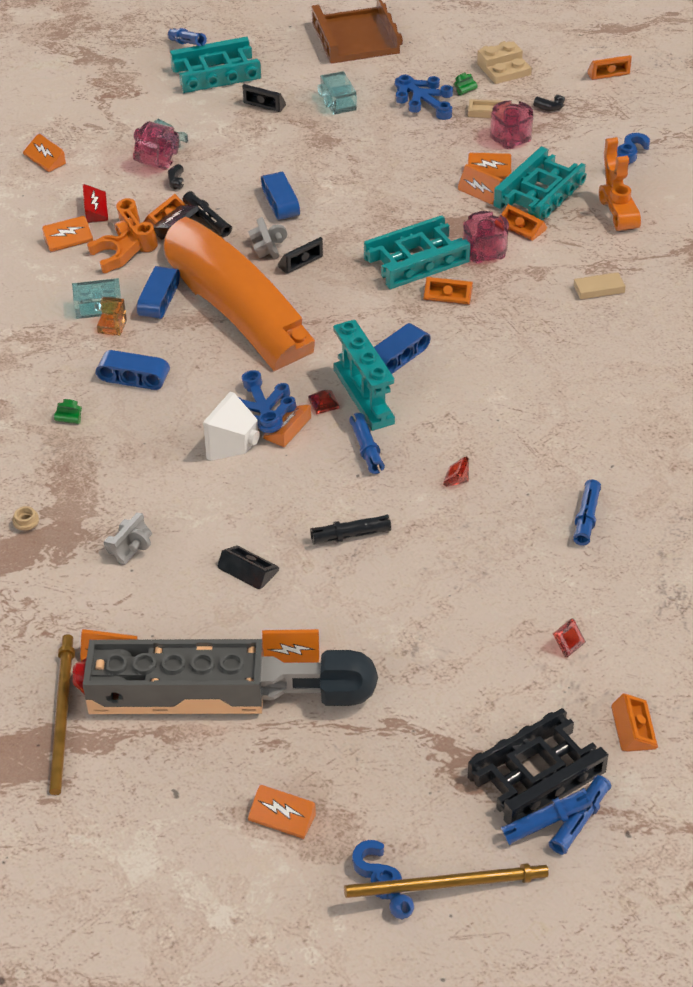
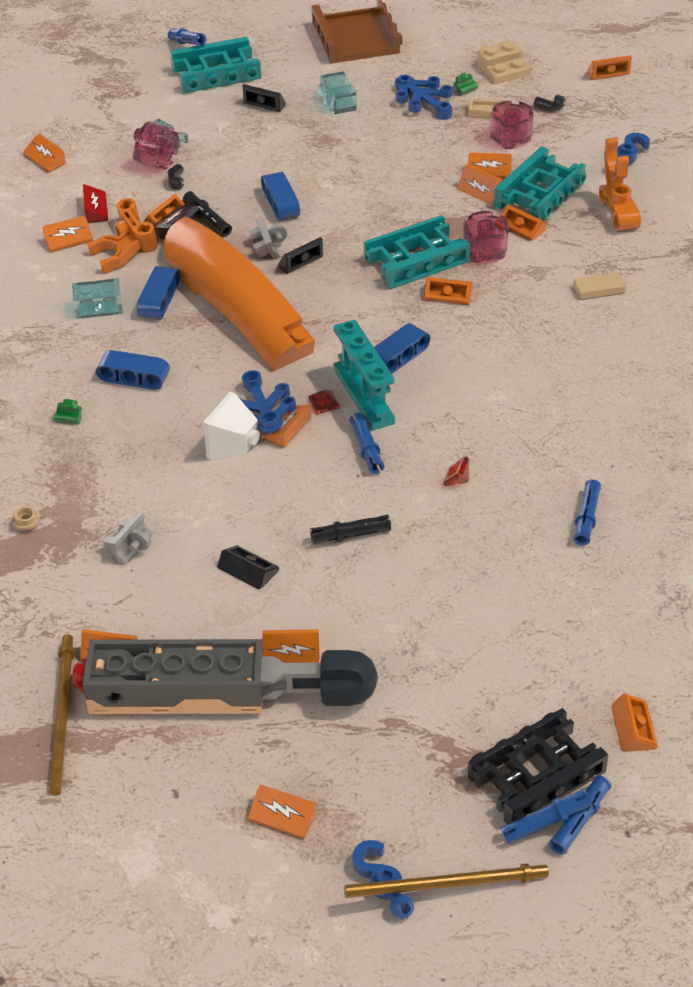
(113, 316): clear orange panel -> none
(569, 637): clear red slope -> none

